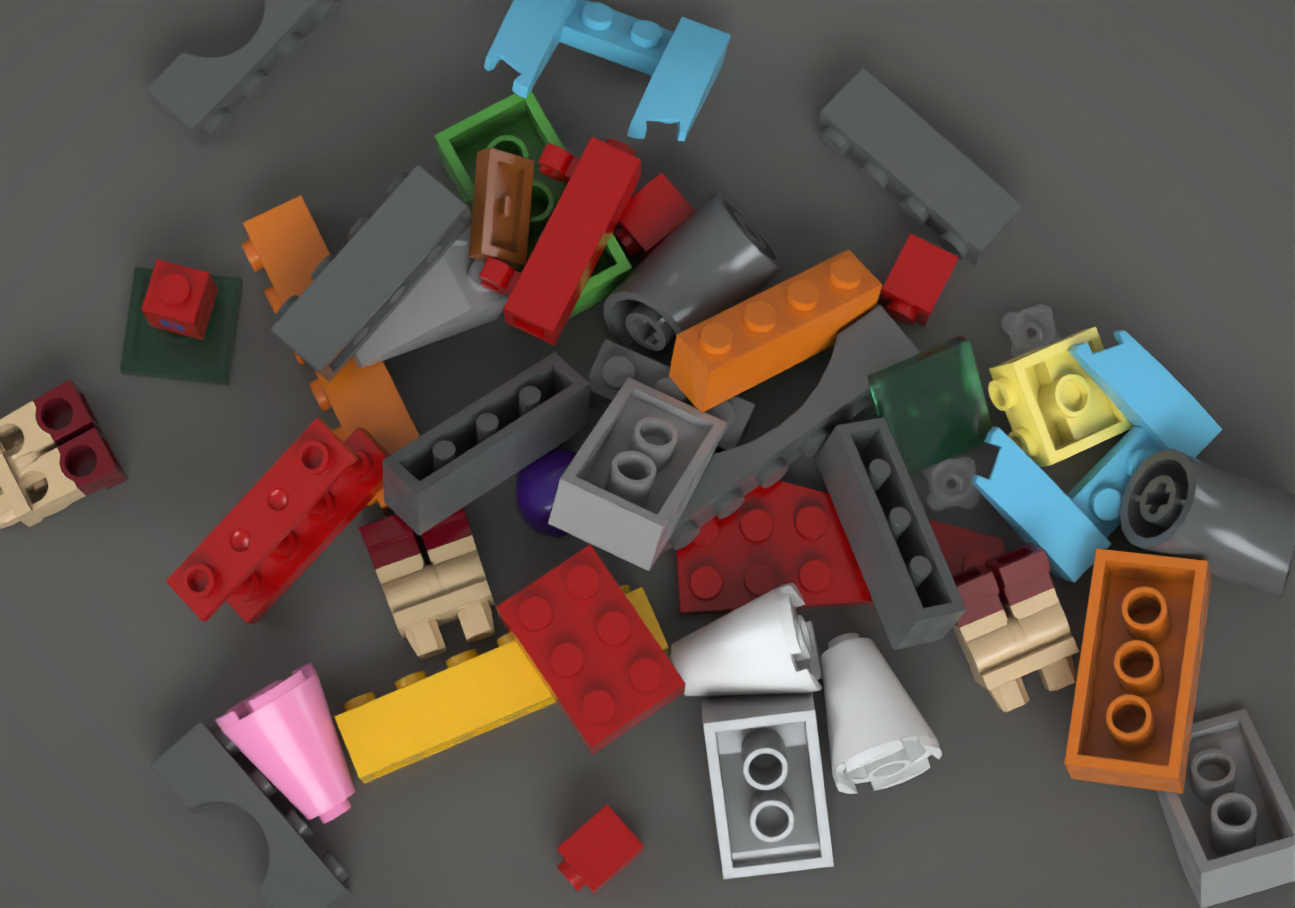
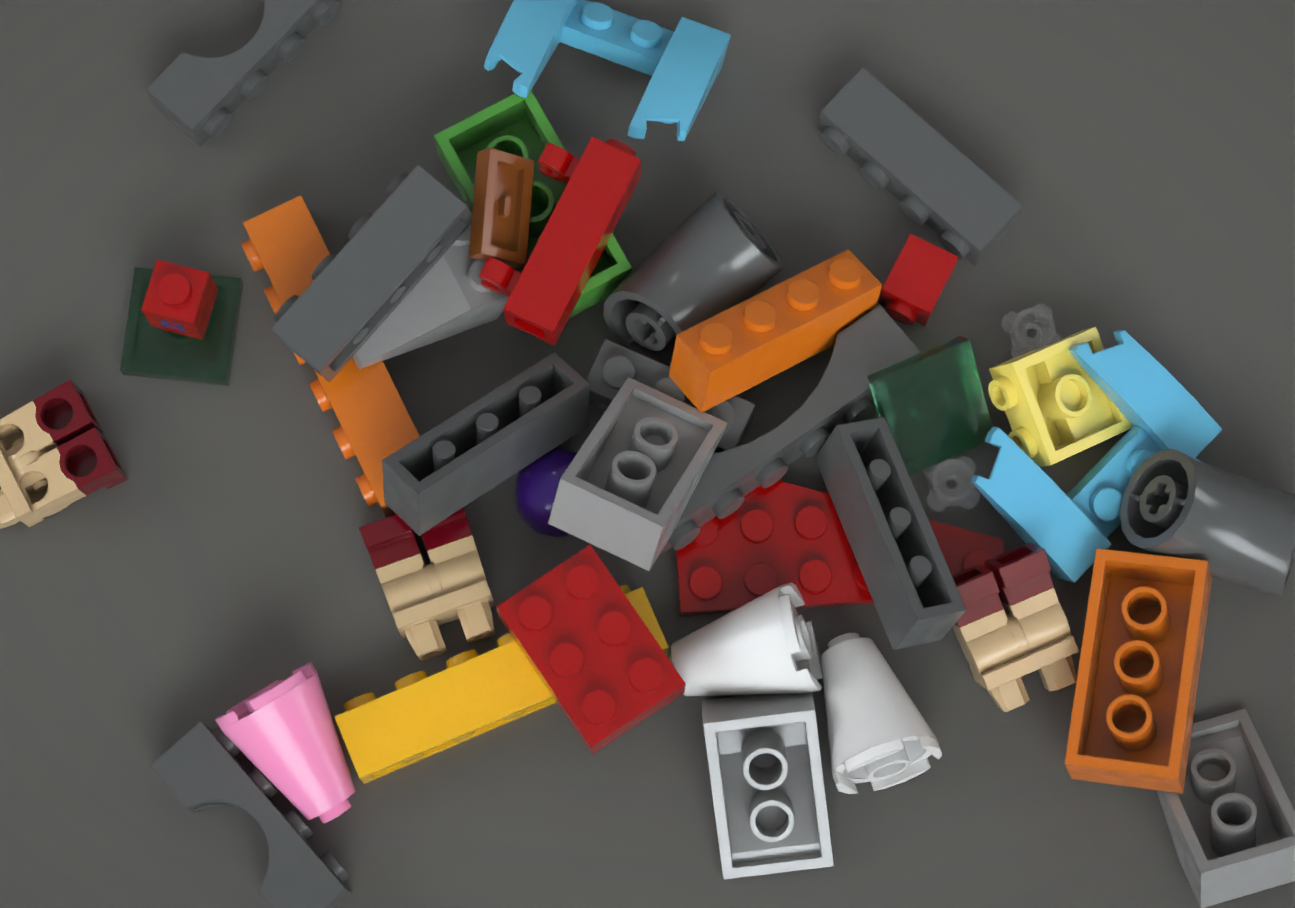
(282, 523): red fence -> none
(598, 851): red brick -> none
(650, 217): red brick -> none

